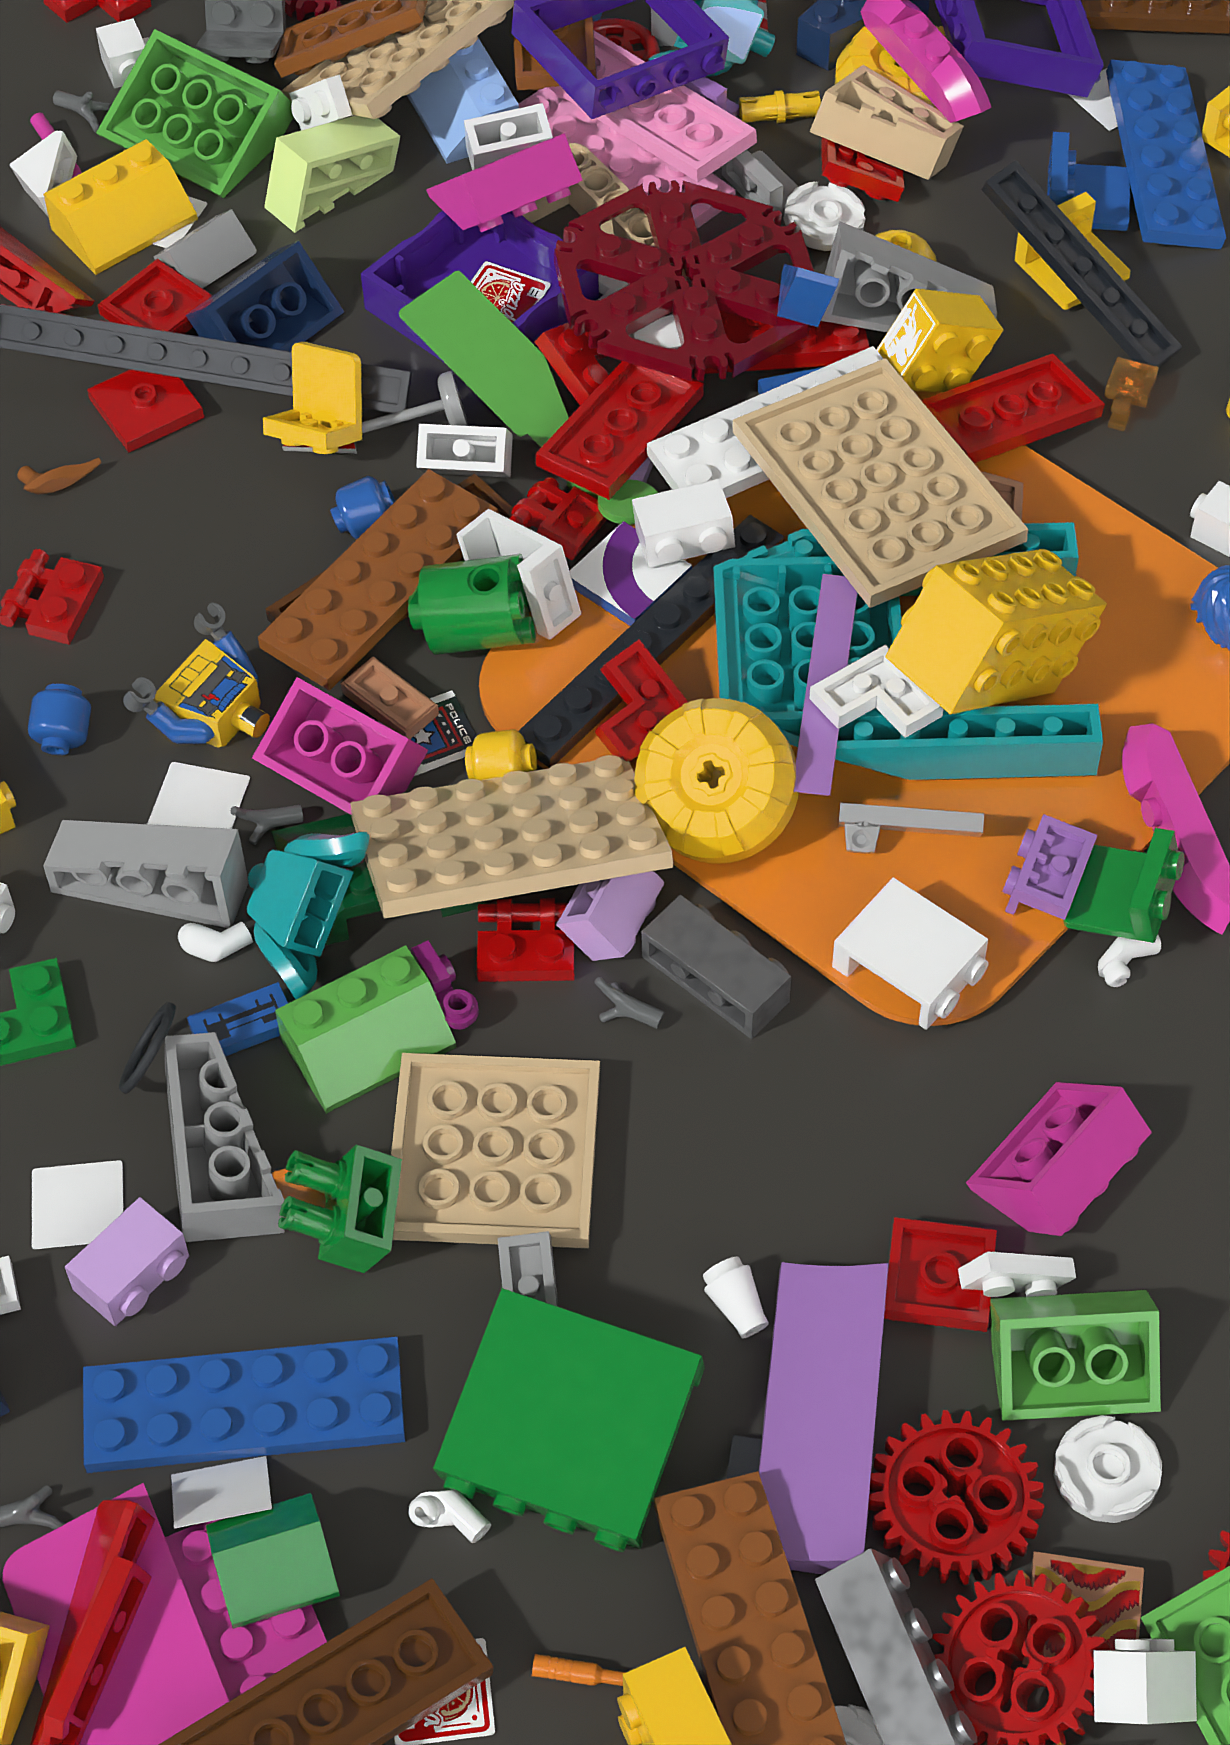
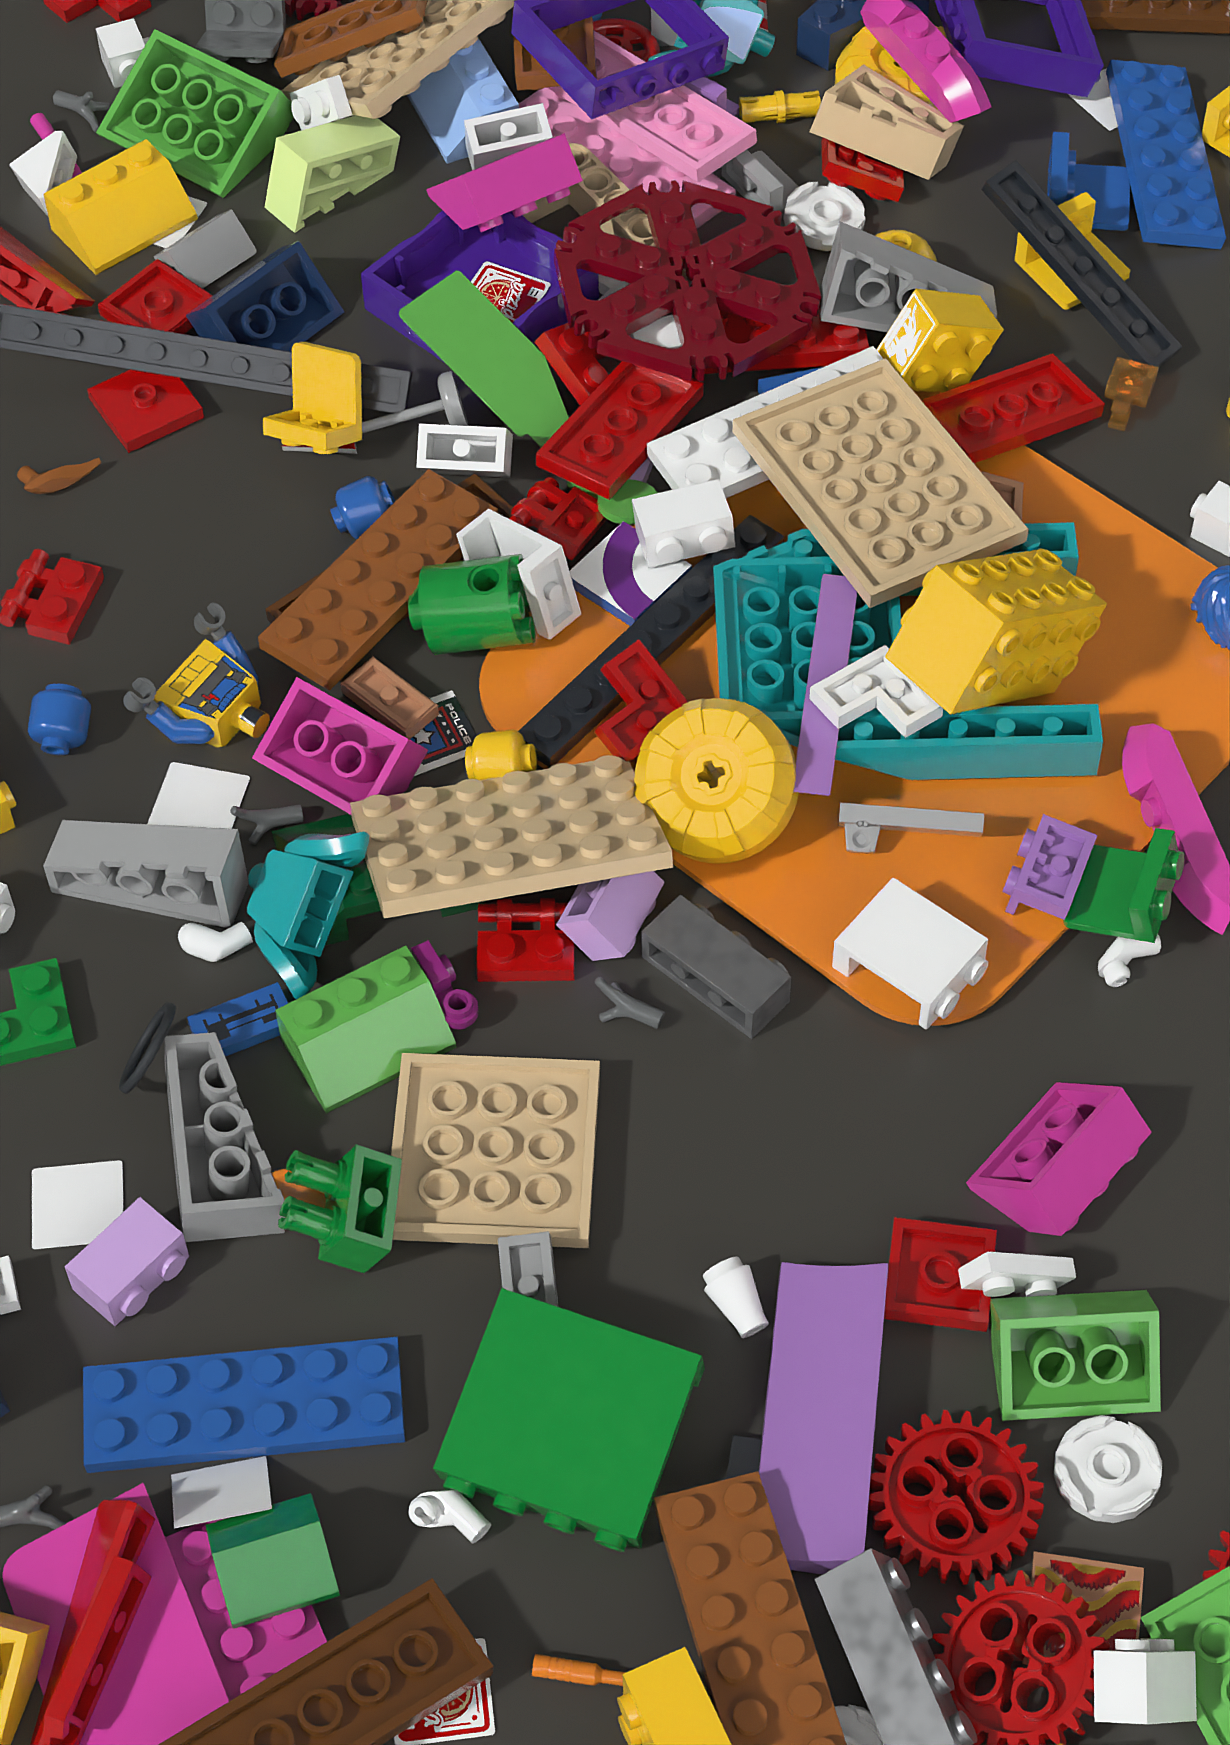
(805, 294): blue slope -> none

